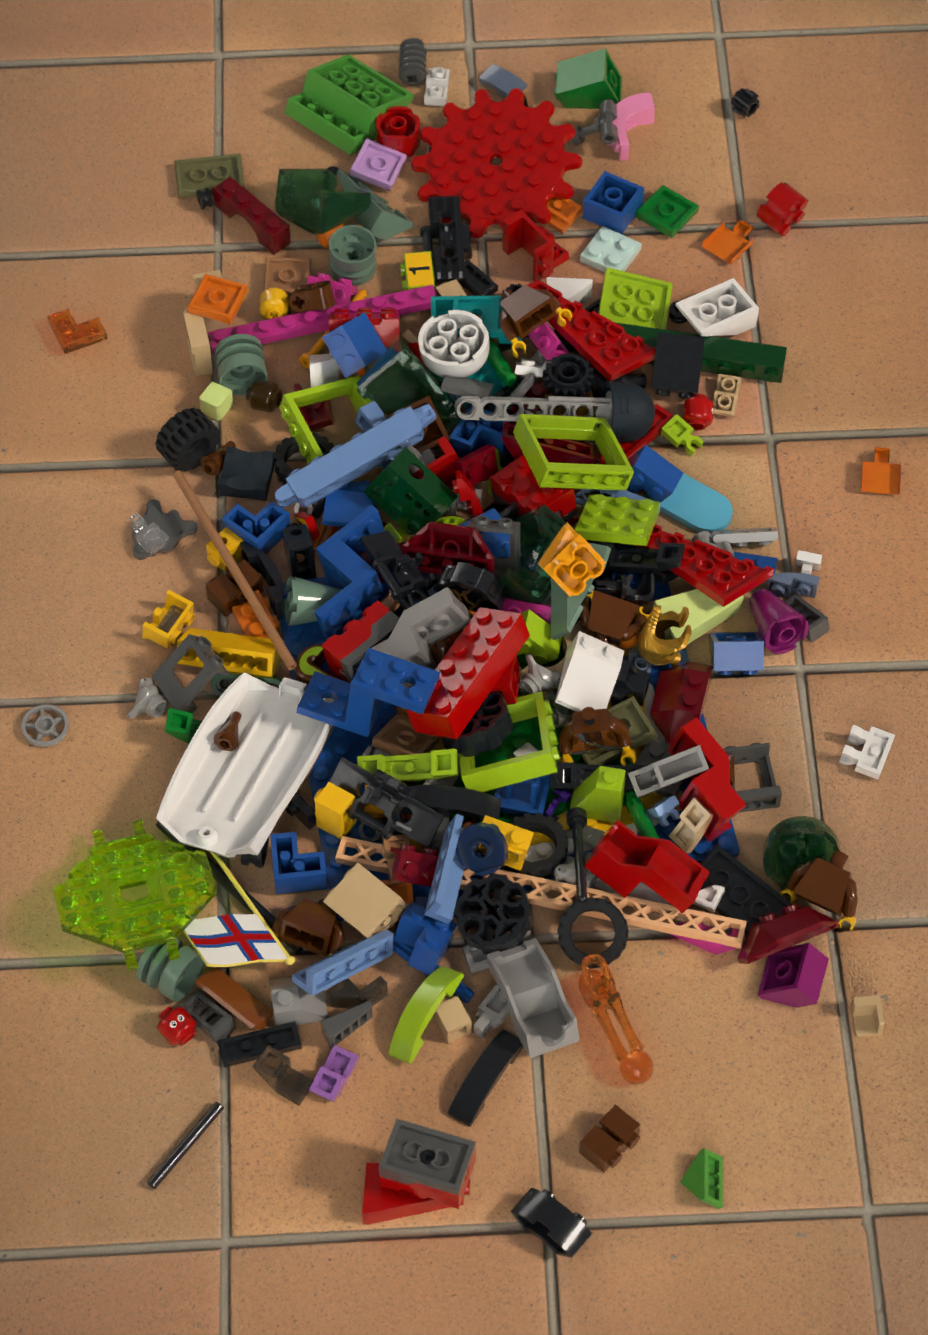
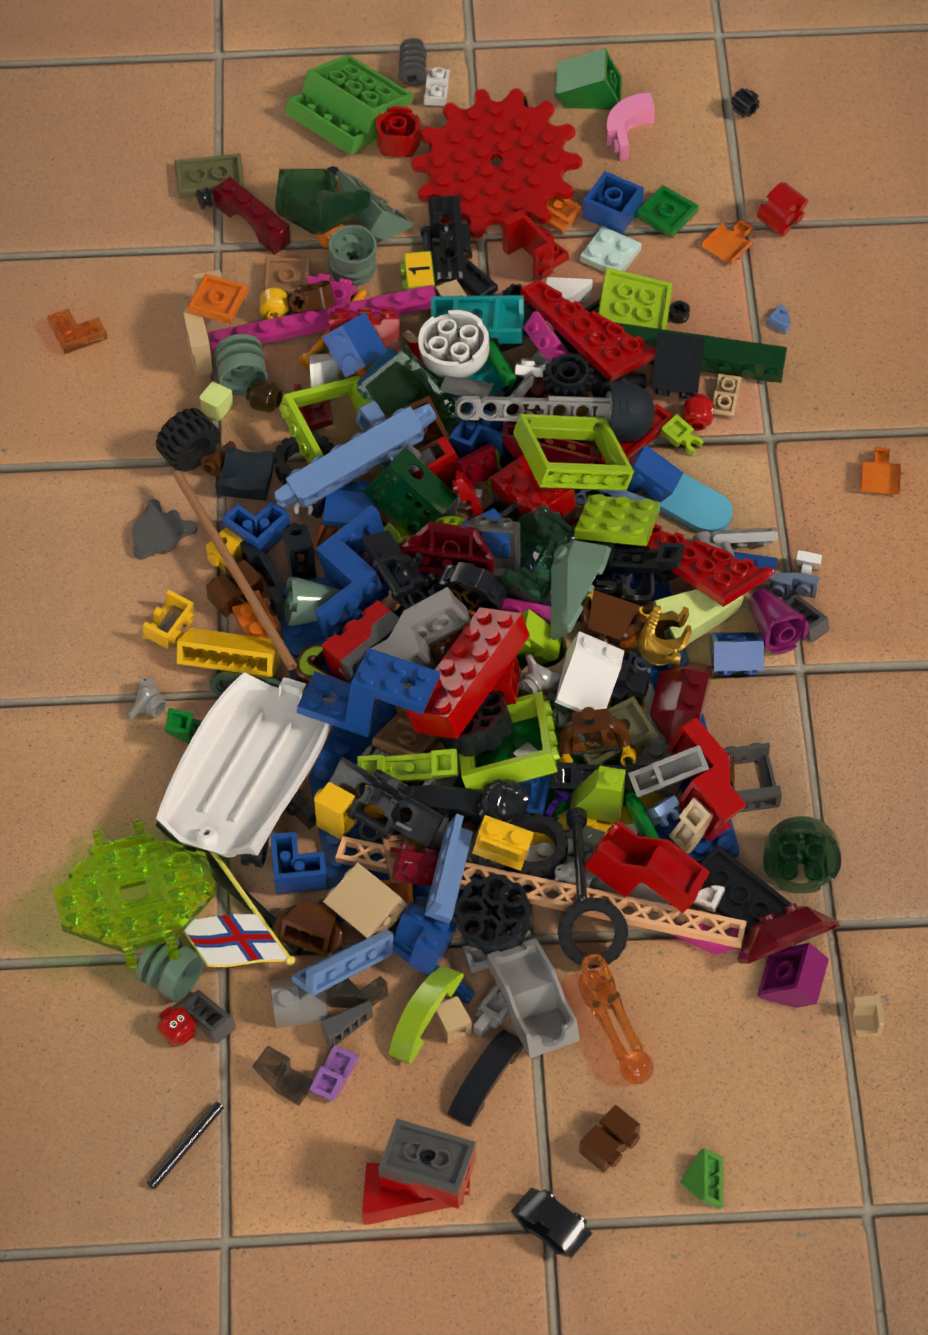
(45, 726): light grey wheel -> none
(148, 536): clear plate -> none
(177, 695): dark grey window -> none
(227, 736): reddish brown cone -> none
(235, 998): dark orange slope -> none
(251, 1045): black tile -> none
(308, 520): red tile -> none
(378, 165): lavender plate -> none
(492, 839): dark blue plate -> none
(501, 80): sand blue slope -> none
(503, 801): none -> black hair
(526, 311): reddish brown torso -> none
(571, 561): light orange piece -> none
(603, 124): dark grey bar -> none
(720, 310): white slope -> none
(780, 319): none -> medium blue tile
(826, 886): reddish brown torso -> none
(874, 753): white plate -> none

